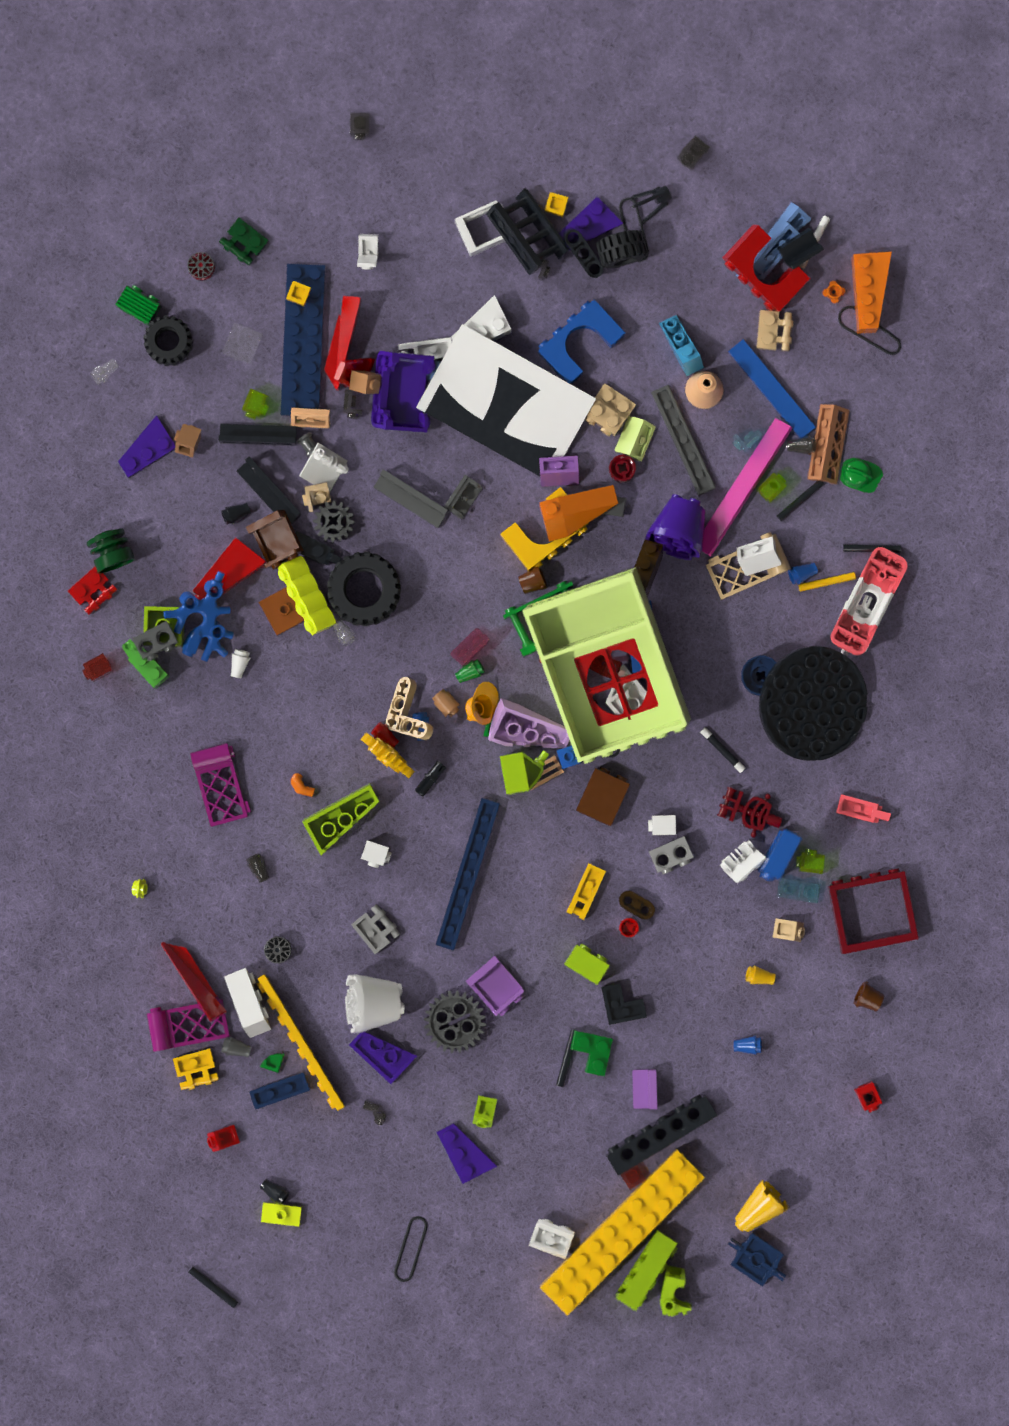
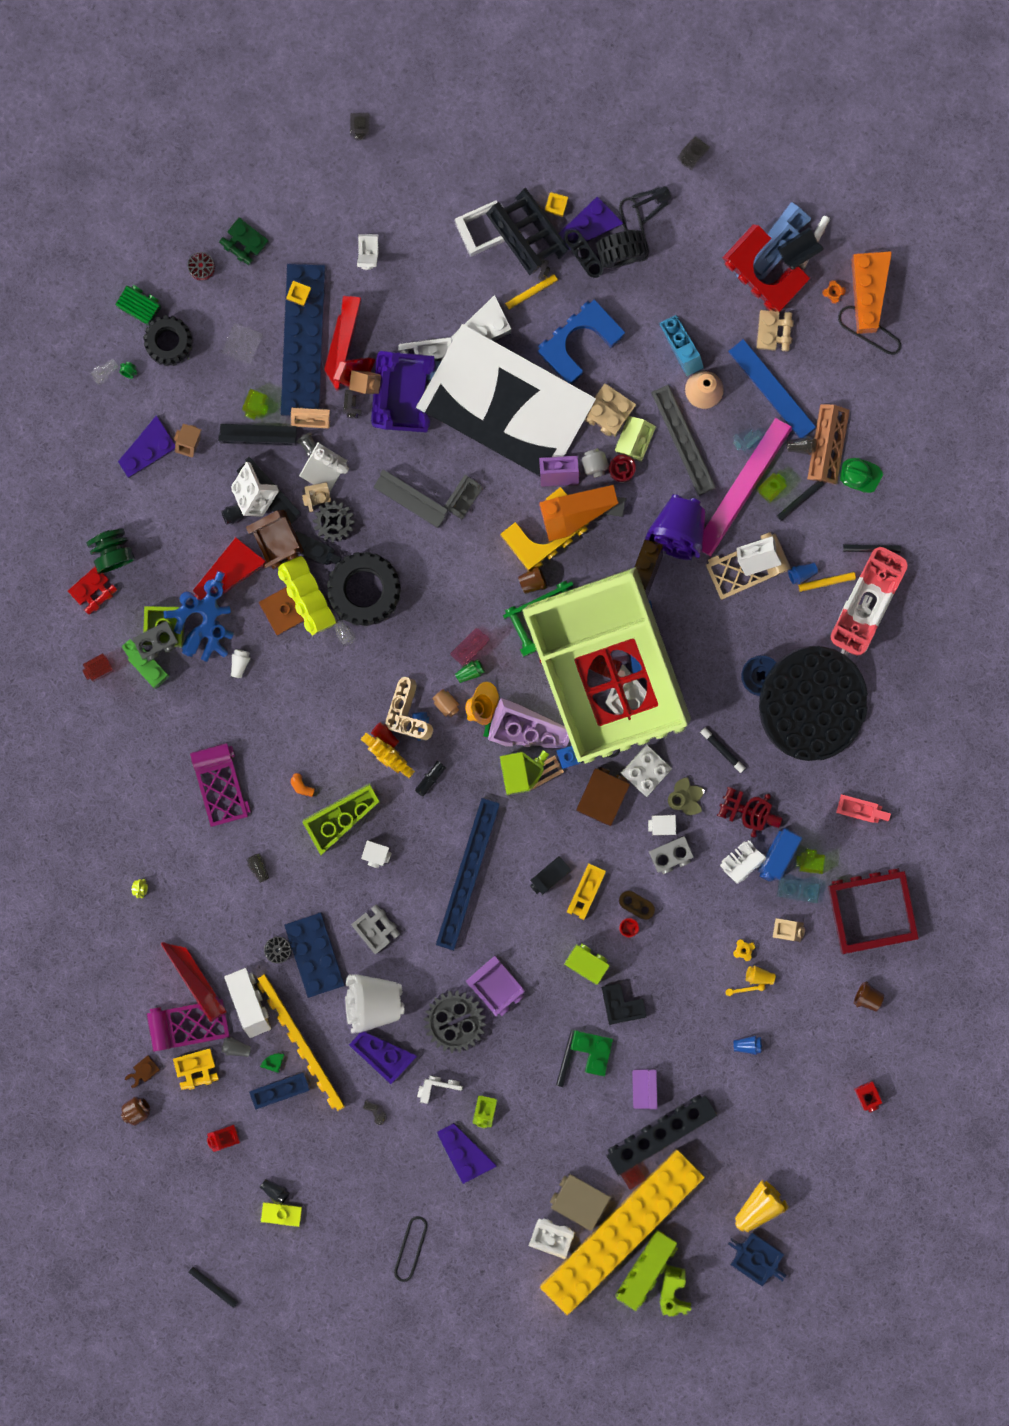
(128, 370): none -> green plate
(135, 1111): none -> reddish brown head
(144, 1069): none -> reddish brown plate
(250, 494): none -> white bracket
(314, 955): none -> dark blue plate
(424, 1091): none -> white bracket
(532, 291): none -> yellow bar
(549, 876): none -> black bracket
(579, 1201): none -> dark tan panel
(595, 463): none -> light grey head
(646, 770): none -> white hinge
(689, 797): none -> olive plate
(747, 954): none -> yellow plate
(761, 987): none -> yellow hinge

